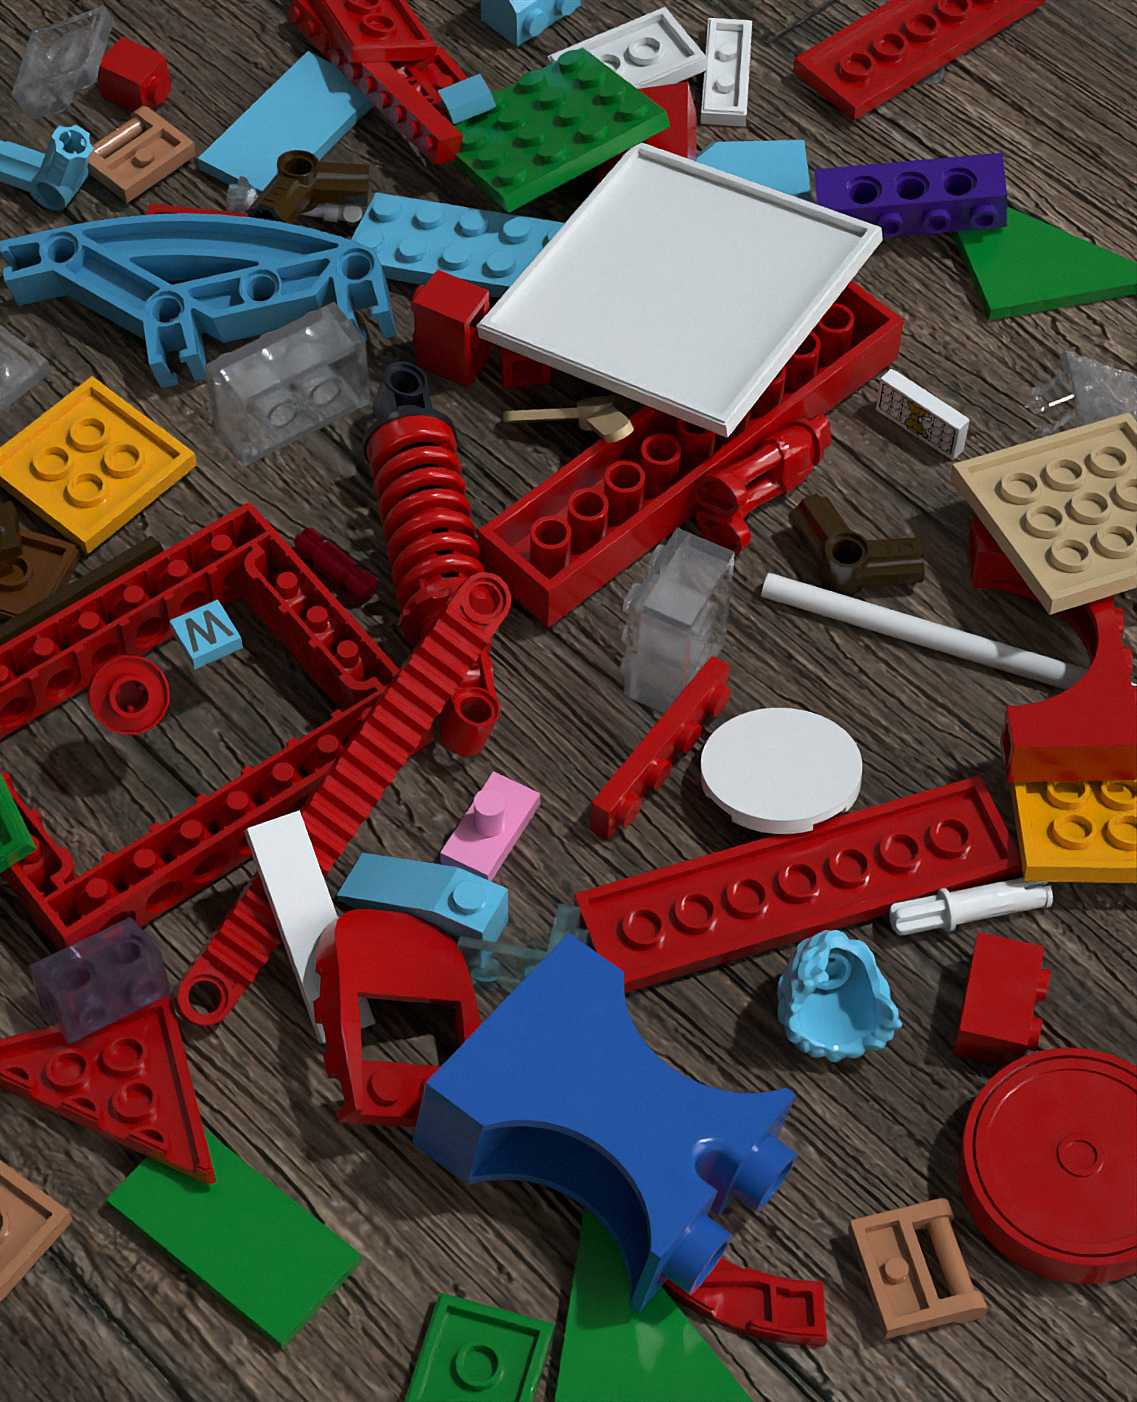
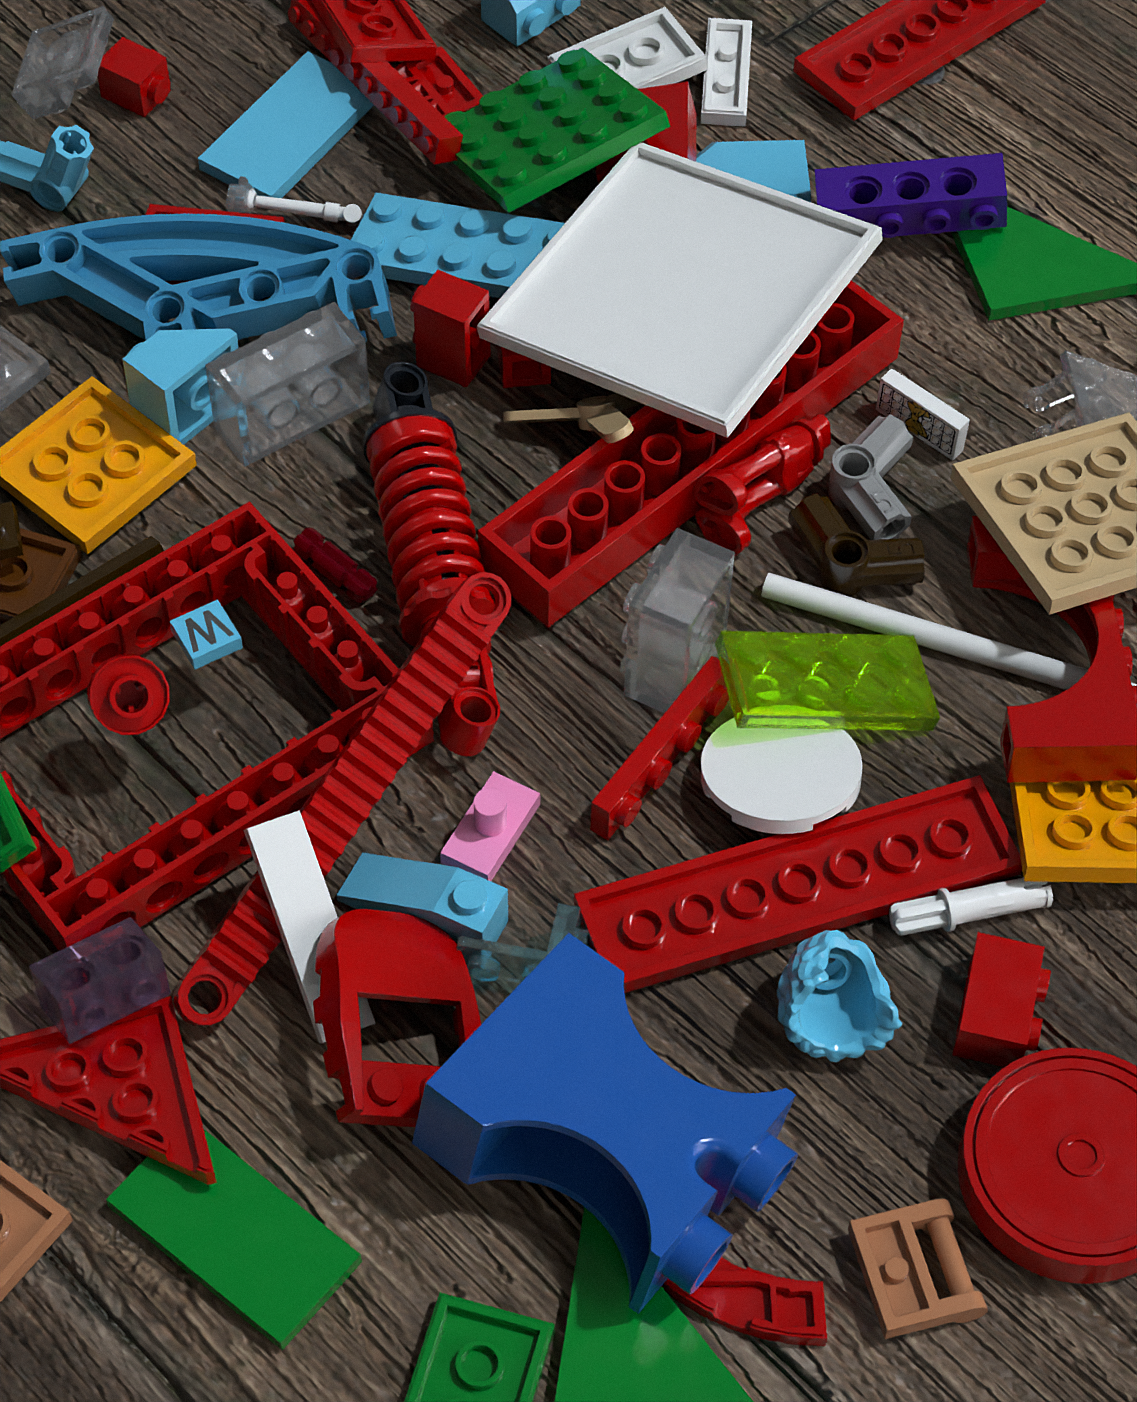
(139, 154): nougat plate -> none
(170, 379): none -> medium azure slope
(305, 183): dark brown piece -> none
(467, 99): medium azure tile -> none
(826, 681): none -> clear neon green plate
(858, 481): none -> light grey piece

